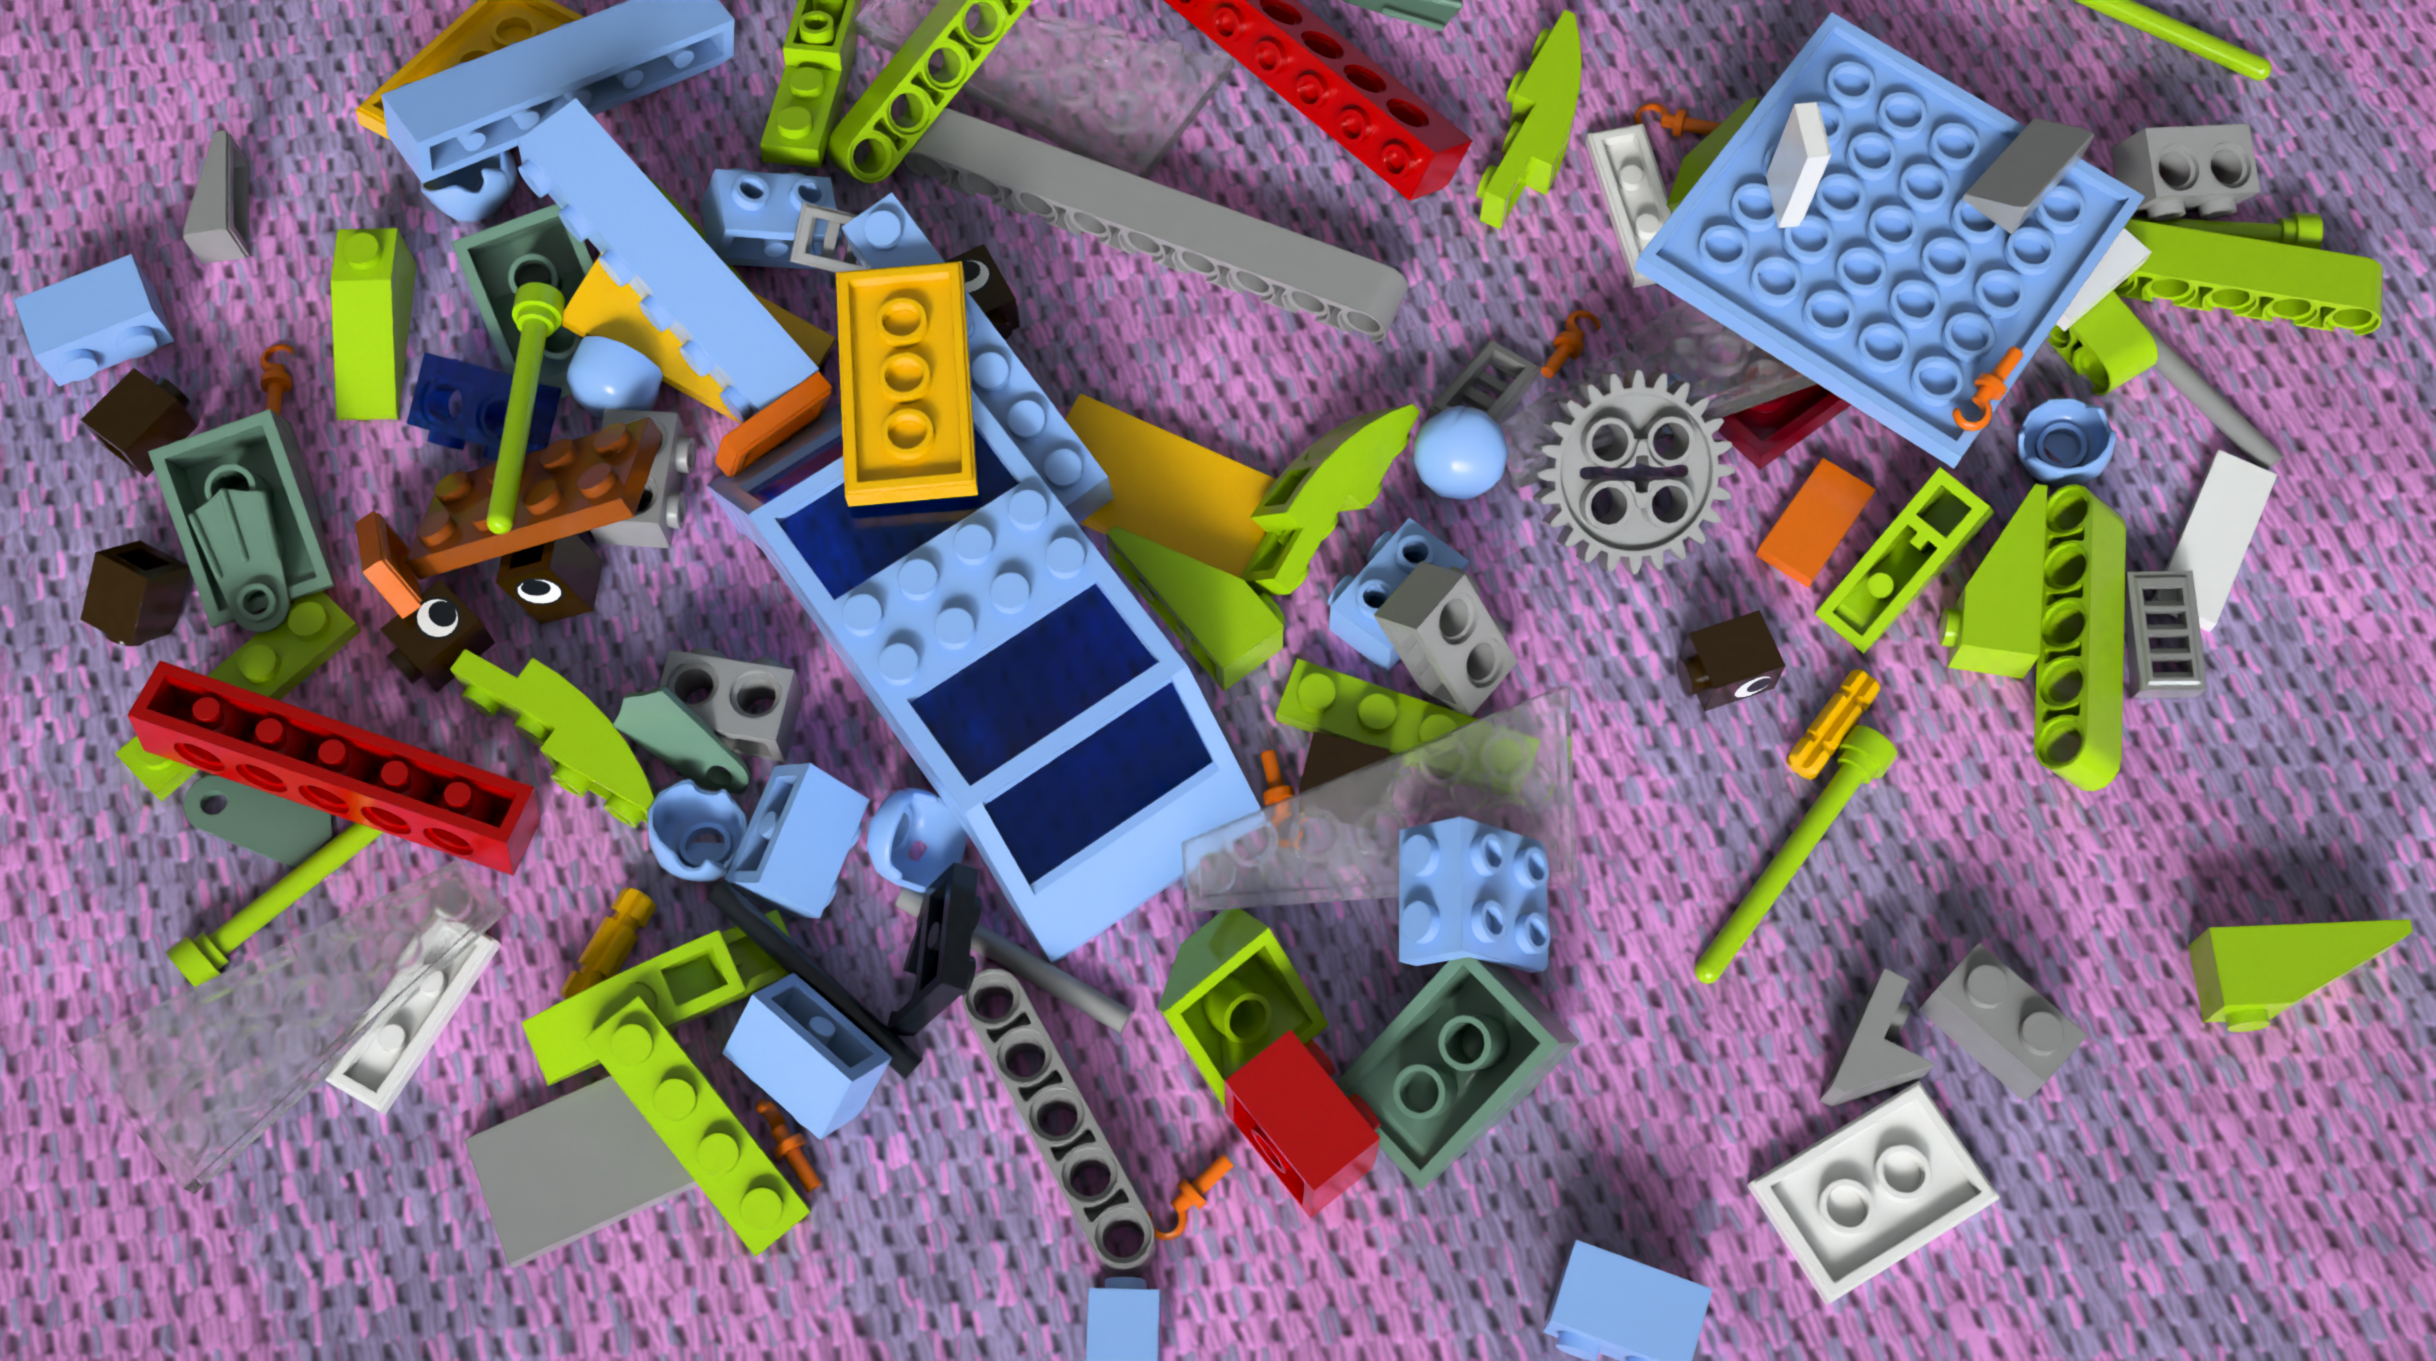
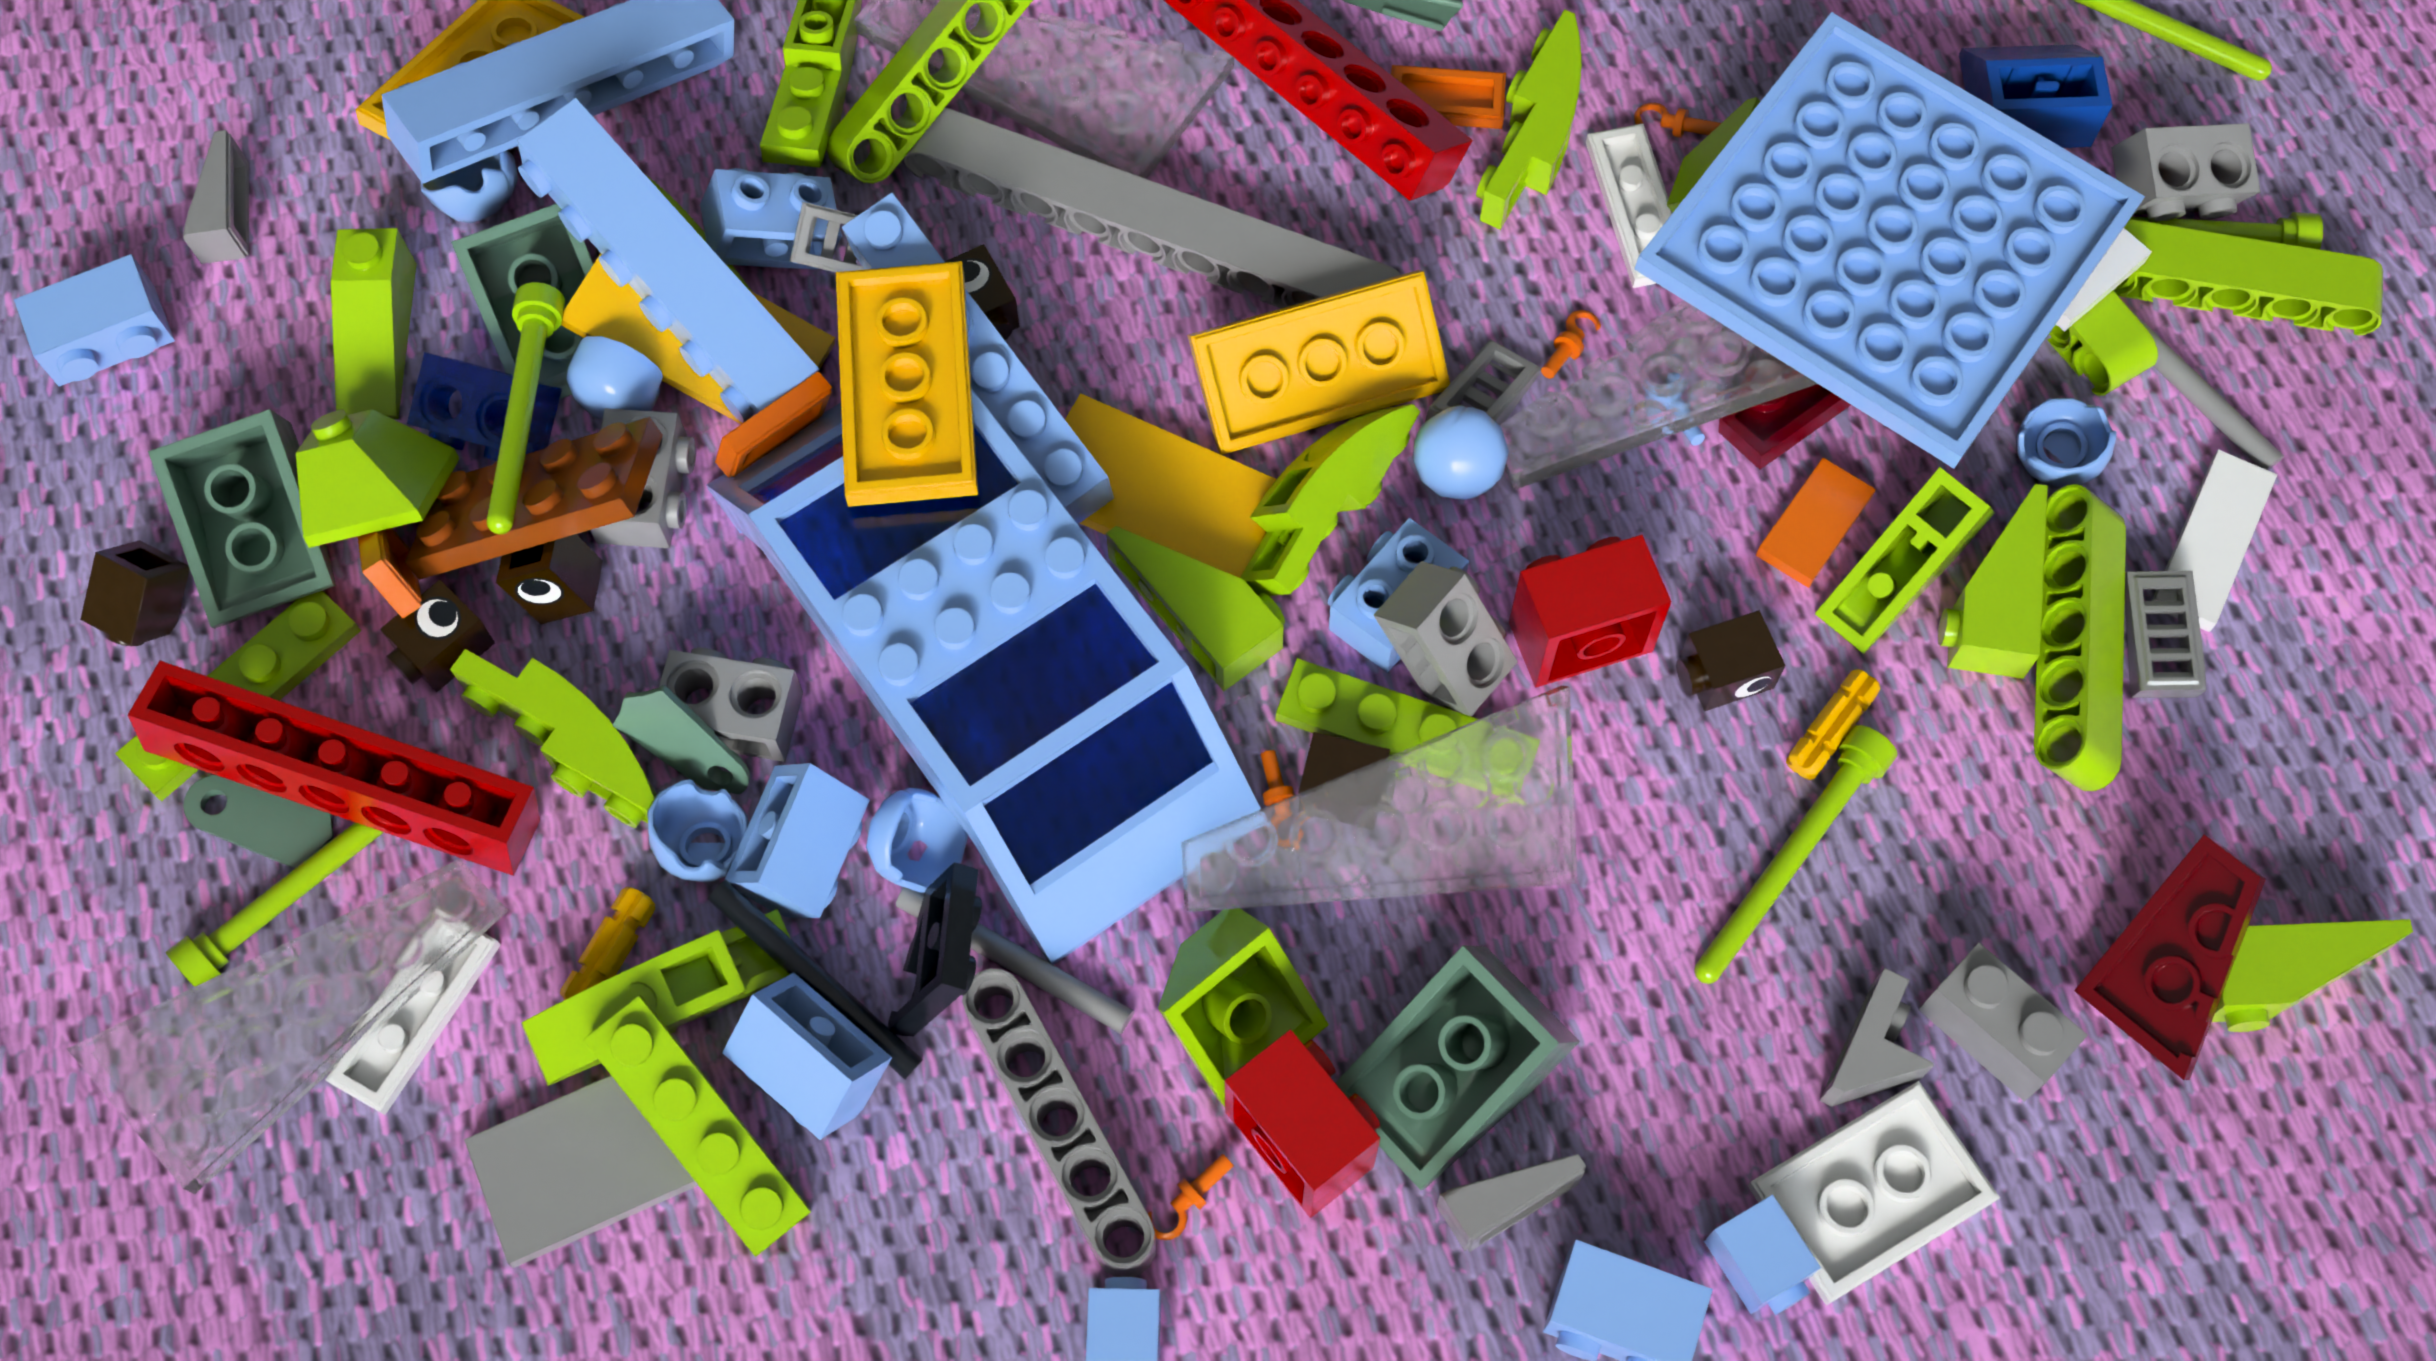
(140, 418): dark brown brick -> none
(244, 554): sand green piece -> none
(275, 379): orange hand -> none
(367, 475): none -> lime slope
(788, 1145): orange hand -> none
(1319, 361): none -> yellow tile
(1458, 95): none -> orange tile
(1472, 895): light blue bracket -> none
(1494, 1204): none -> light grey slope
(1588, 609): none -> red brick
(1634, 416): light grey gear -> none
(1764, 1257): none -> light blue brick
(1798, 164): white tile -> none
(1989, 387): orange hand -> none
(2027, 172): light grey slope -> none
(2045, 87): none -> blue slope
(2177, 955): none -> dark red wing

